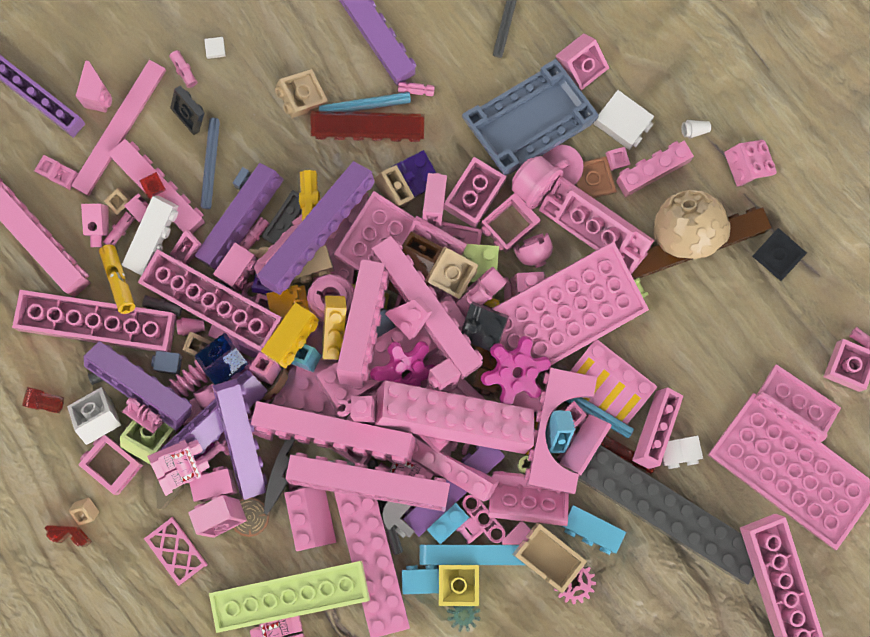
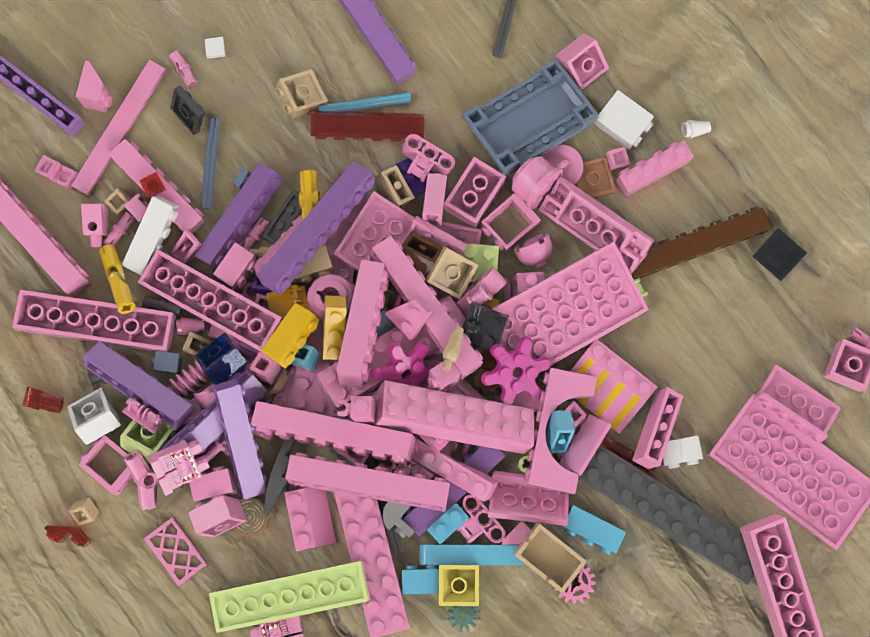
(147, 488): none -> bright pink piece
(415, 88): bright pink axle -> none
(421, 163): none -> bright pink piece
(452, 348): none -> tan piece
(593, 410): medium azure axle -> none
(693, 230): tan piece -> none
(750, 161): bright pink bracket -> none

